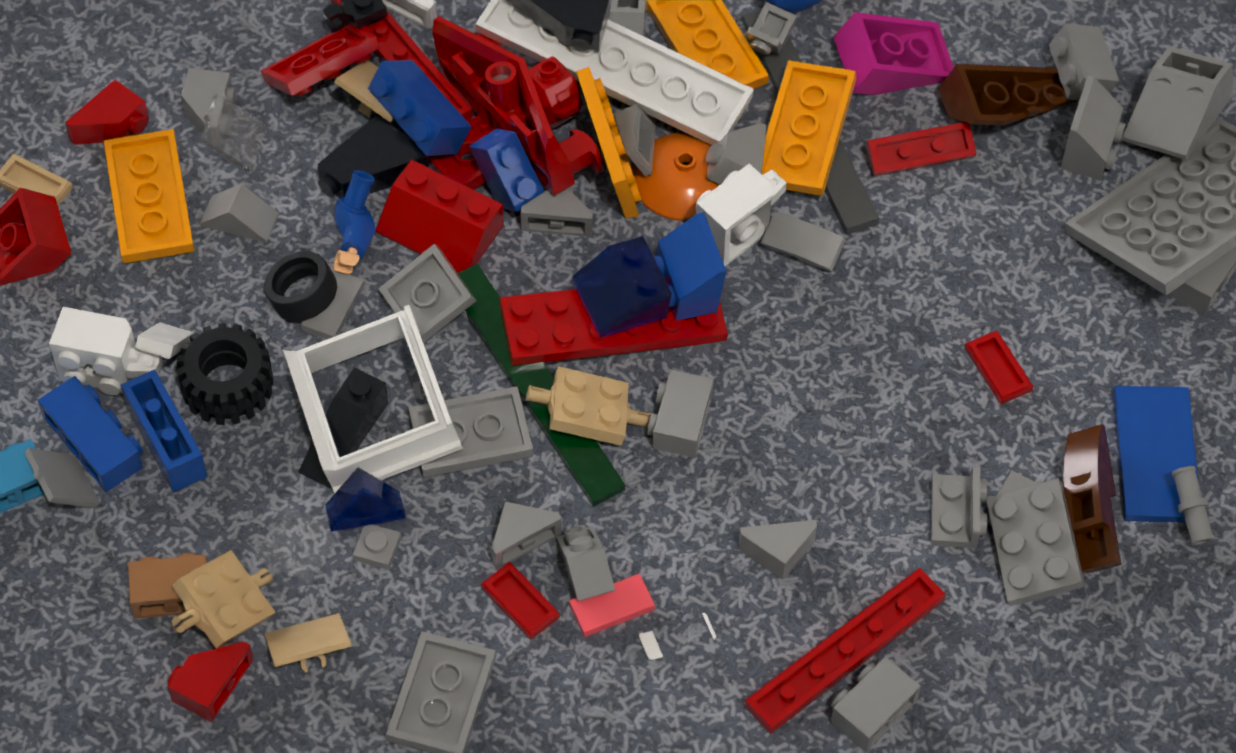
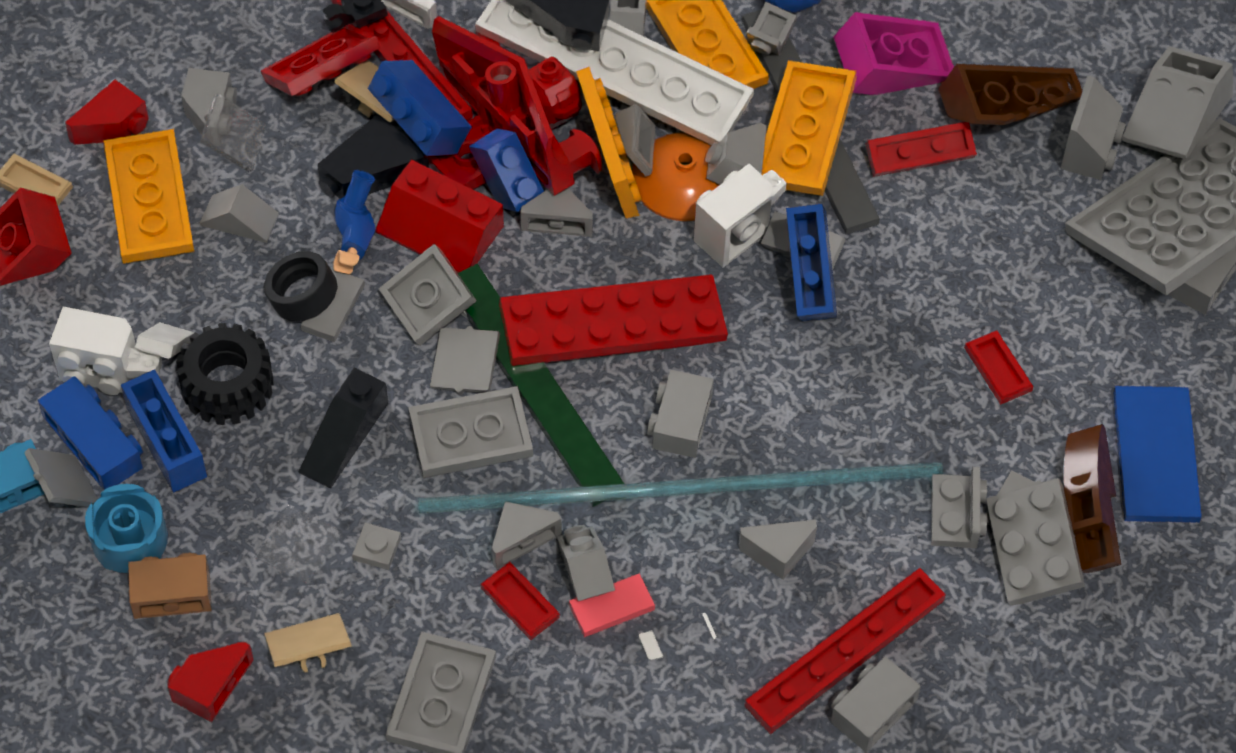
(125, 526): none -> dark azure brick
(222, 599): tan plate -> none
(363, 502): clear blue slope -> none
(390, 455): white piece -> none
(465, 360): none -> light grey piece
(588, 406): tan plate -> none
(623, 288): clear blue slope -> none
(680, 487): none -> clear light blue piece
(691, 268): blue slope -> none
(811, 262): none -> blue brick
(1082, 53): light grey brick -> none
(1193, 505): light grey pin -> none

